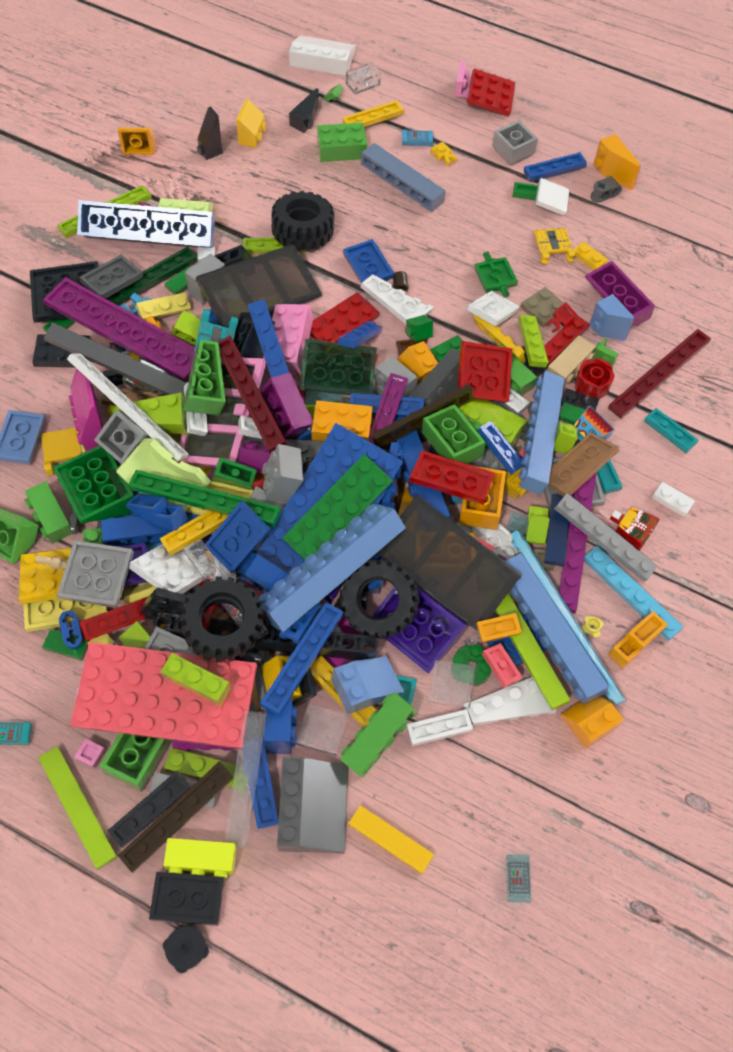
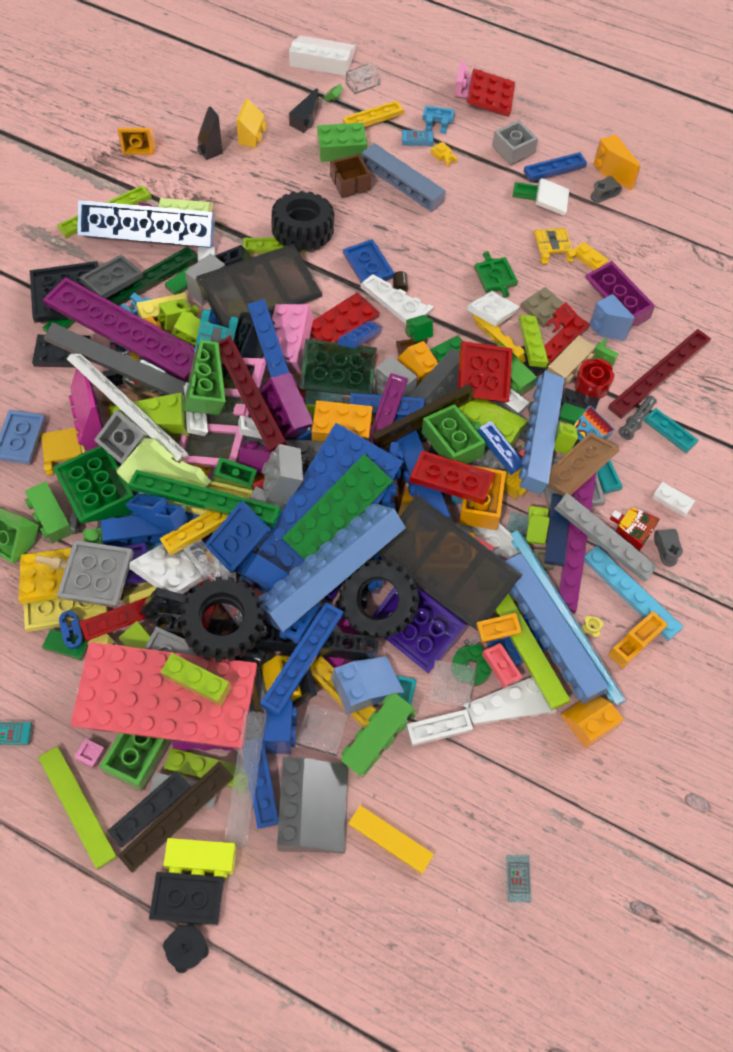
(170, 312): none -> lime torso
(350, 175): none -> reddish brown piece
(438, 114): none -> dark azure plate
(648, 404): none -> dark grey pin
(668, 546): none -> dark grey piece

